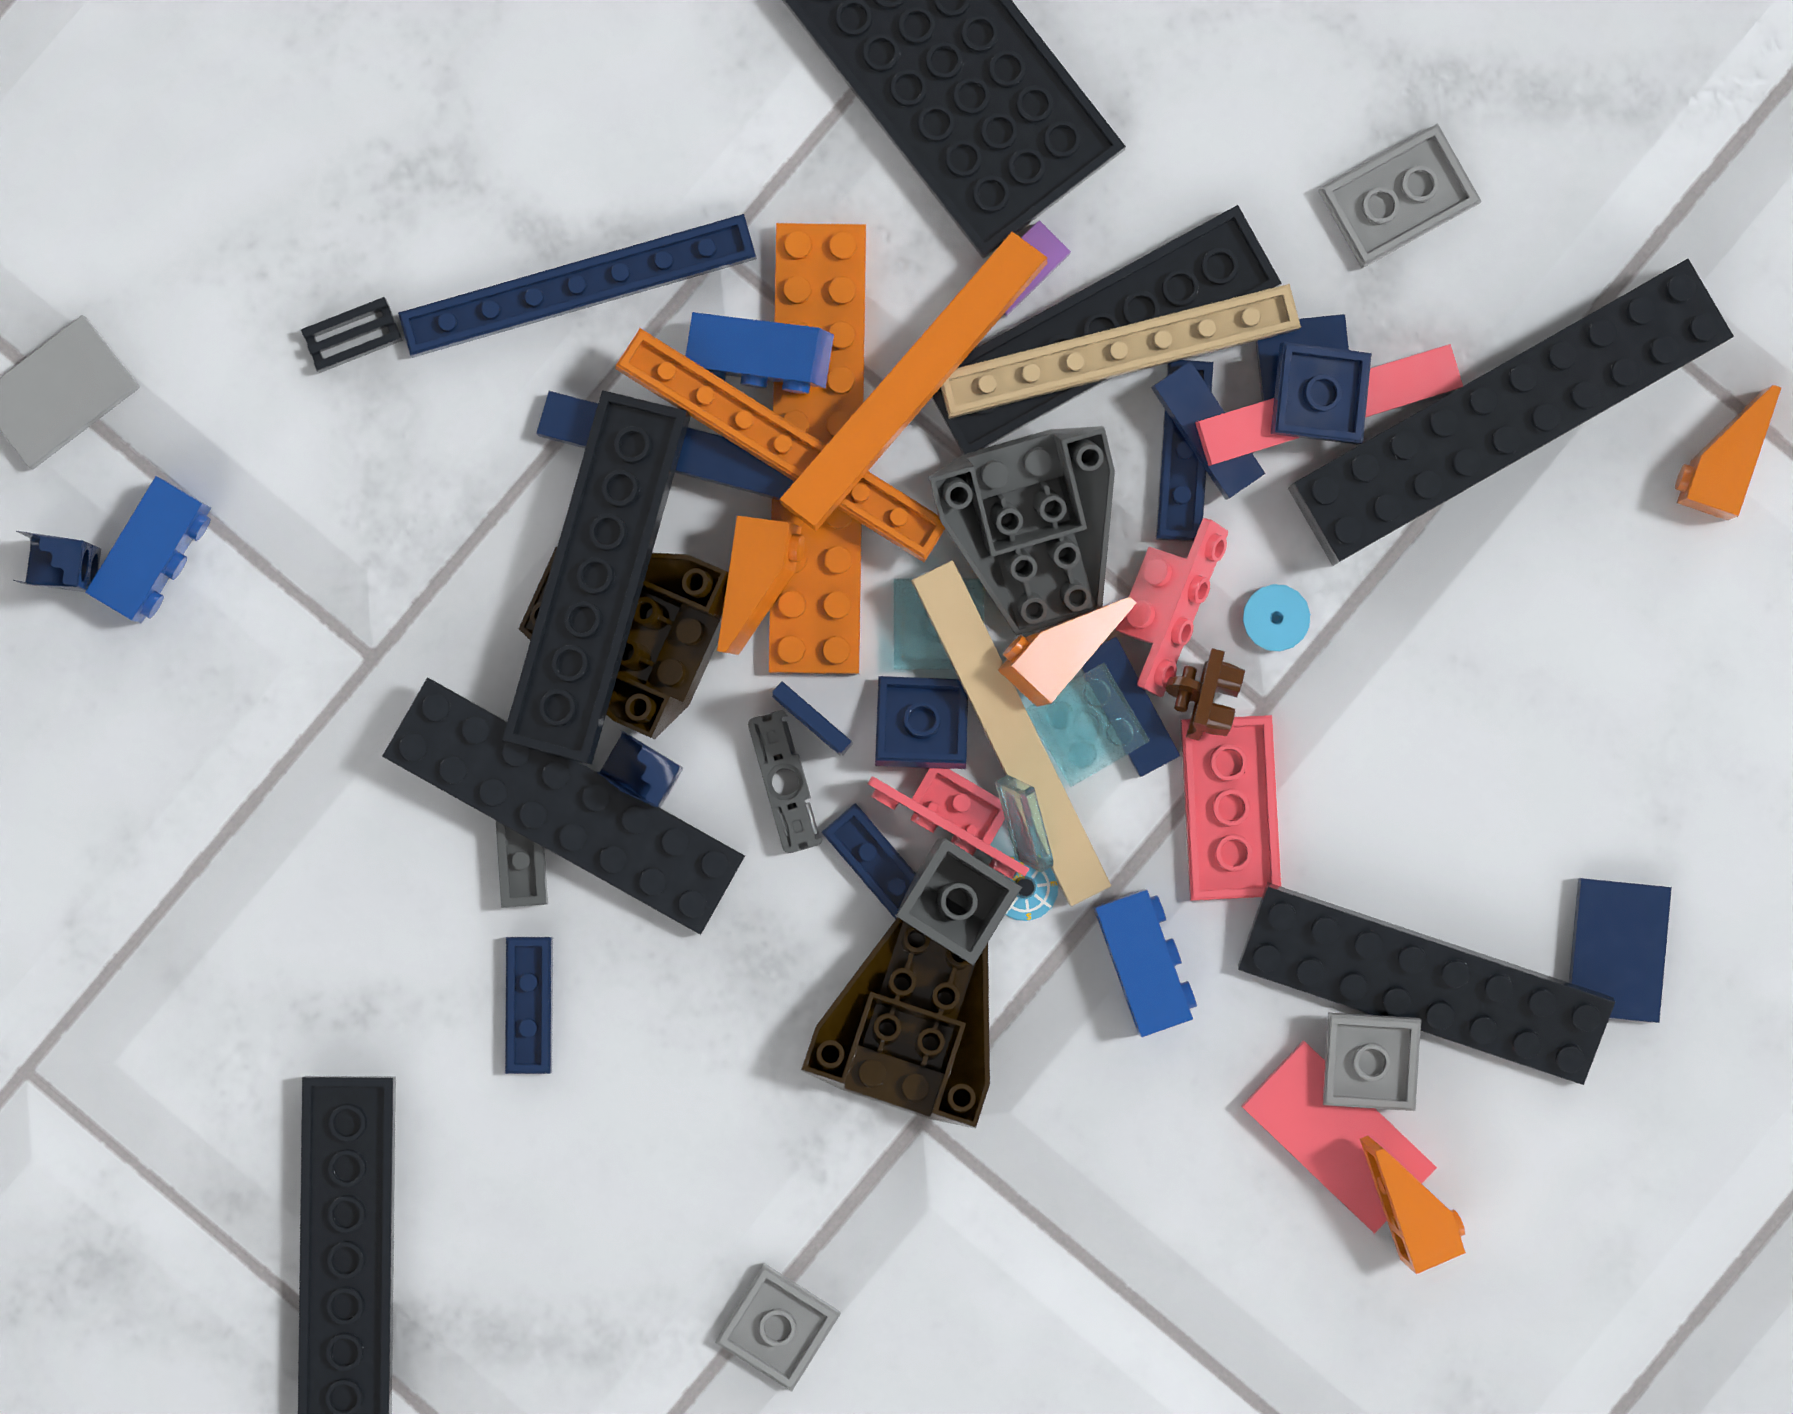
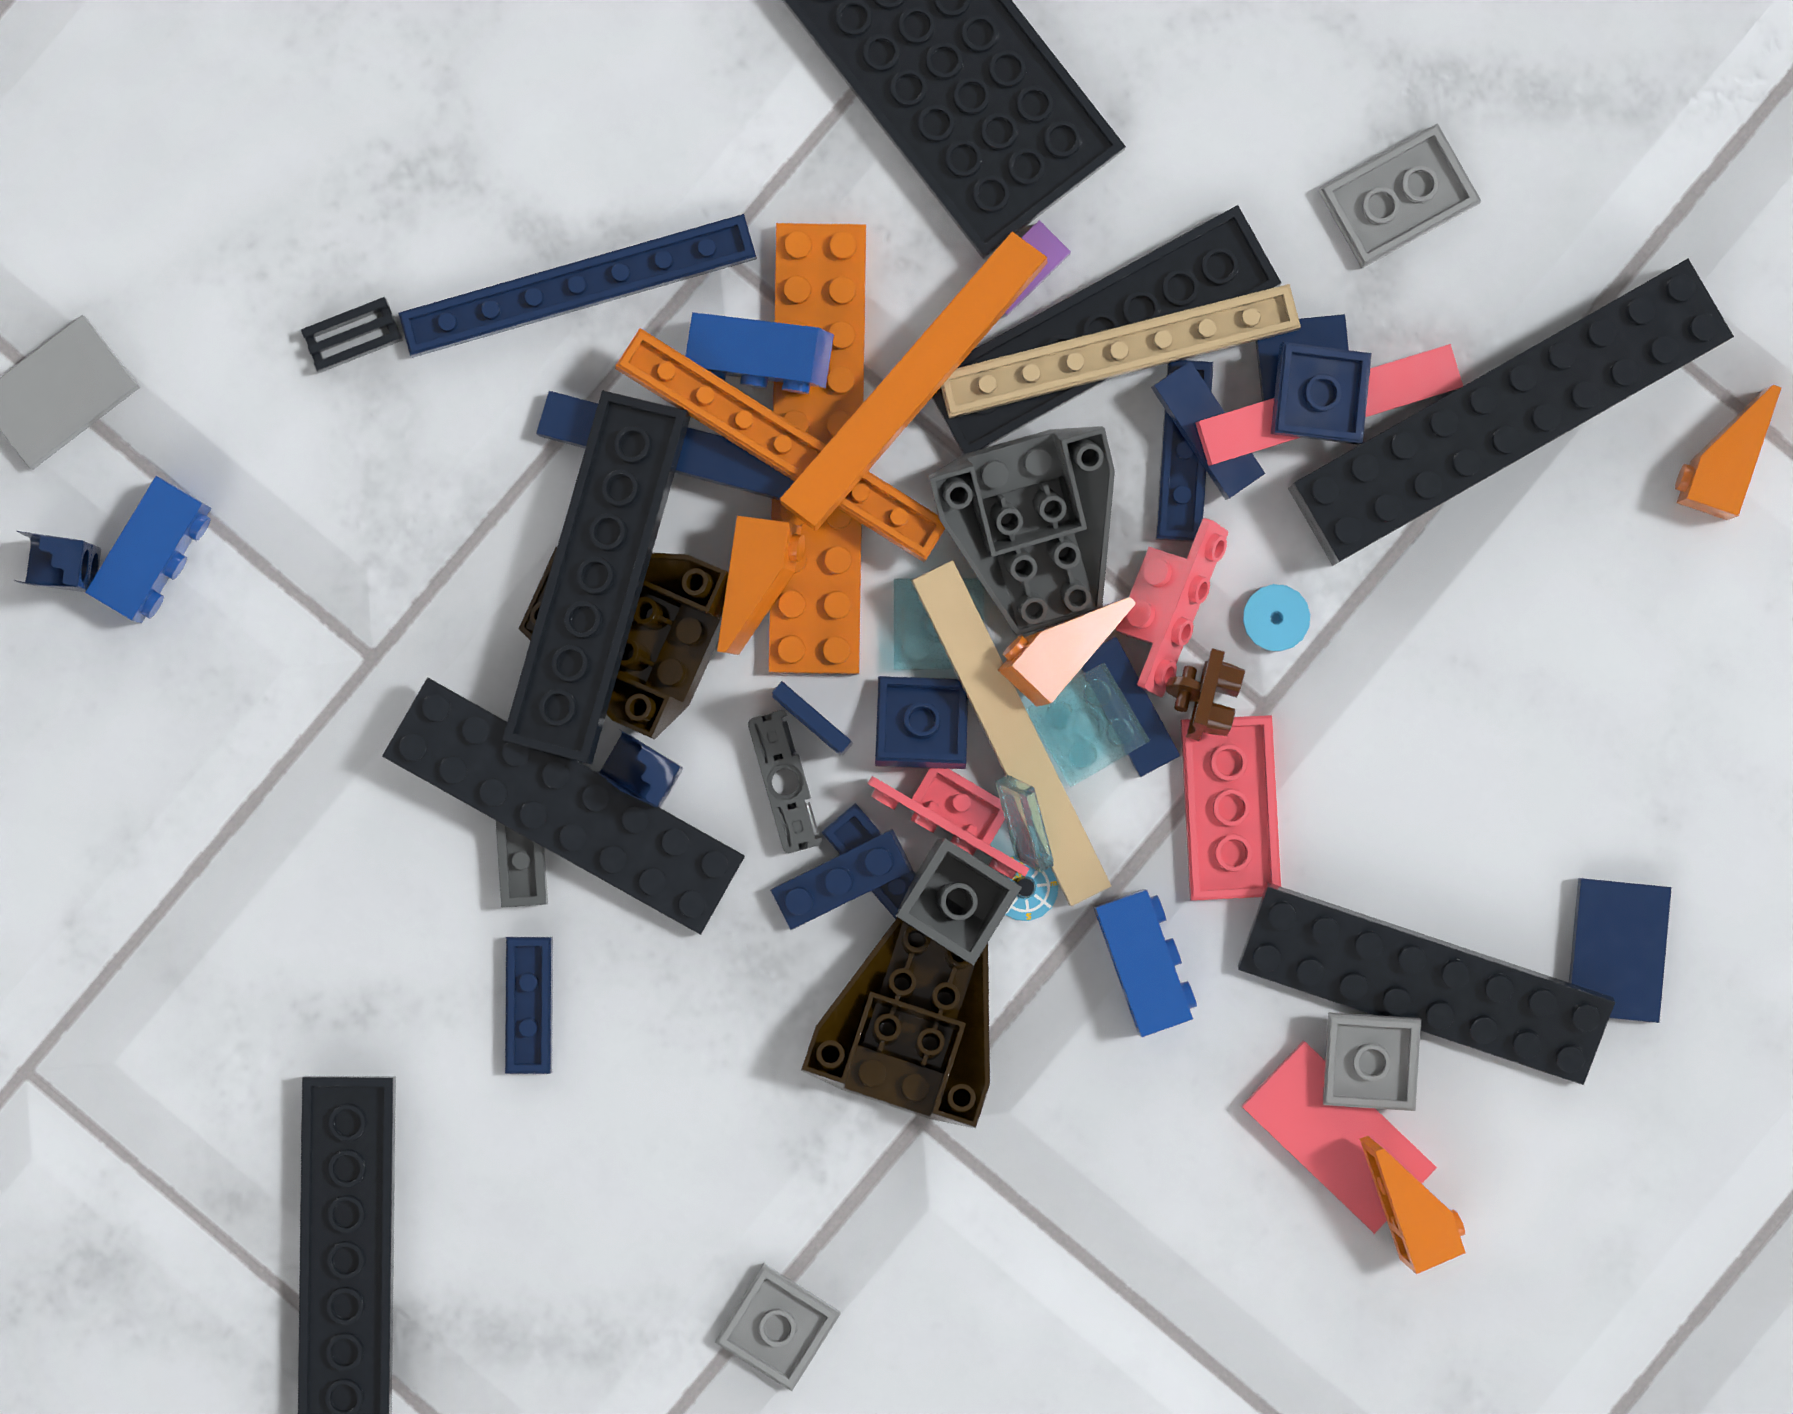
(841, 879): none -> dark blue plate

